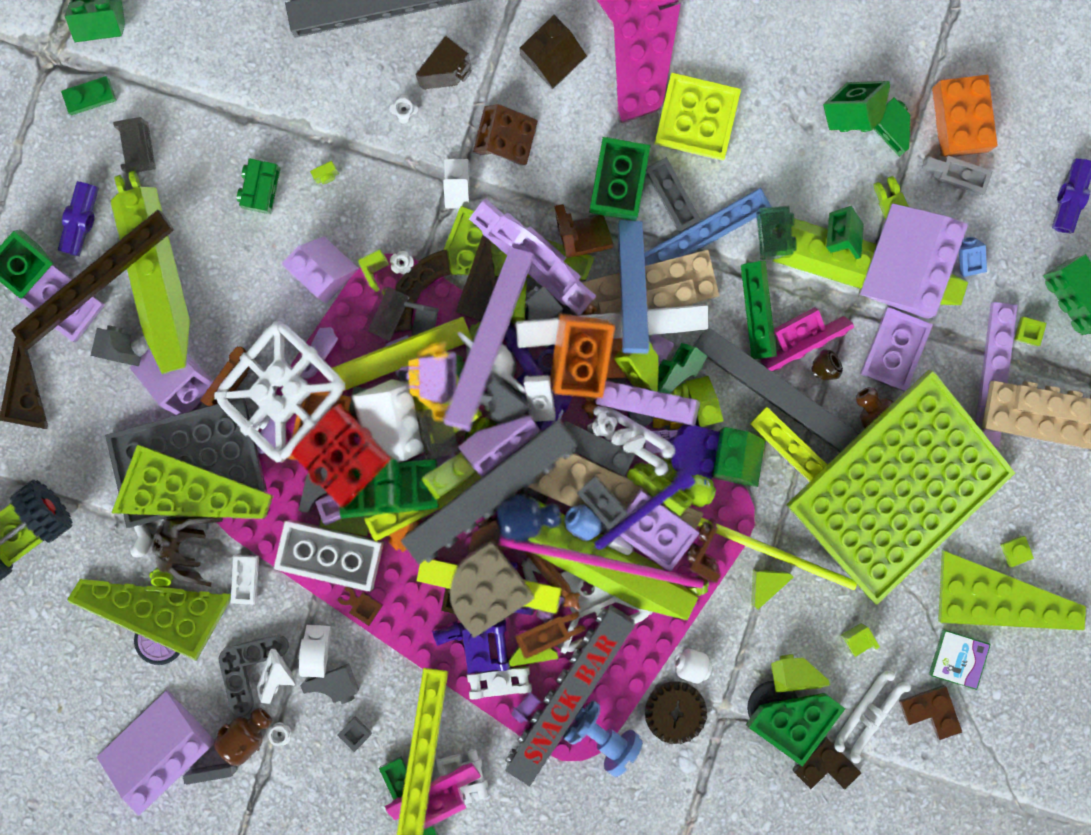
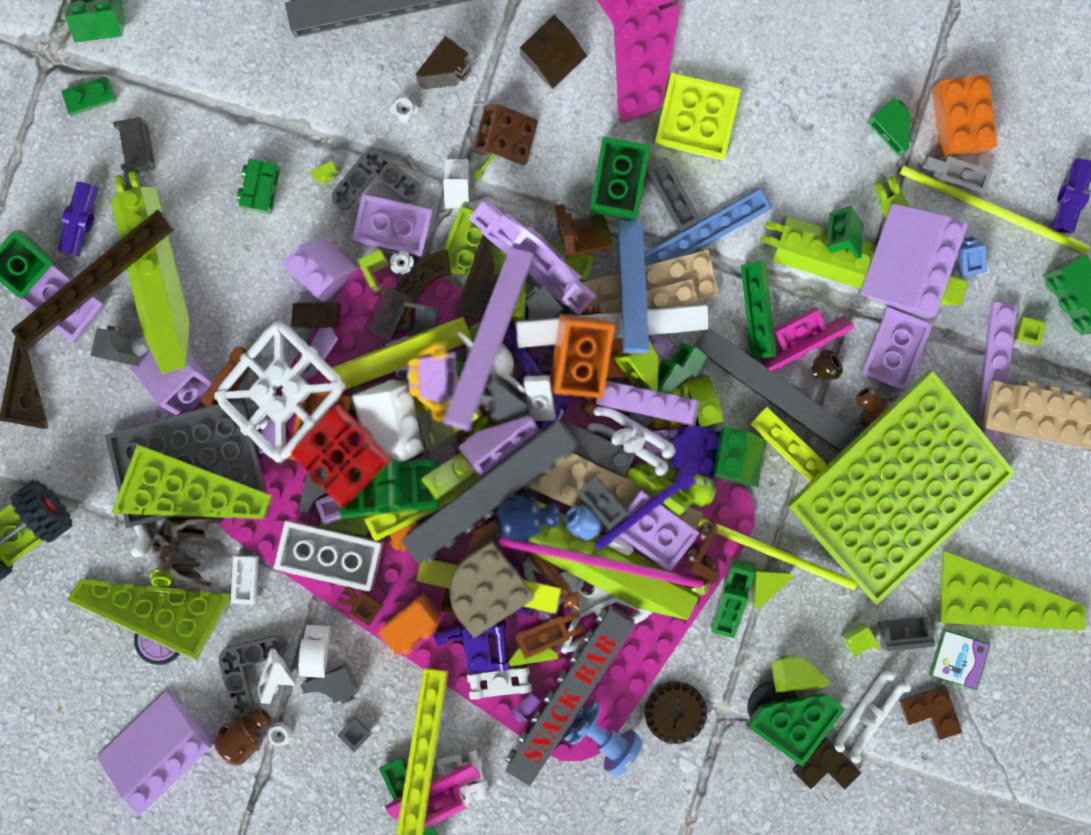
(209, 773): dark grey tile -> none
(315, 315): none -> dark brown tile
(370, 172): none -> dark grey beam
(392, 225): none -> lavender plate
(409, 624): none -> orange brick
(477, 174): none -> lime hinge
(599, 426): white plate -> none
(693, 666): white head -> none
(733, 597): none -> green slope
(769, 245): clear green brick -> none
(857, 106): green slope -> none
(906, 634): none -> dark grey hinge
(994, 209): none -> neon yellow piece
(1017, 551): lime plate -> none

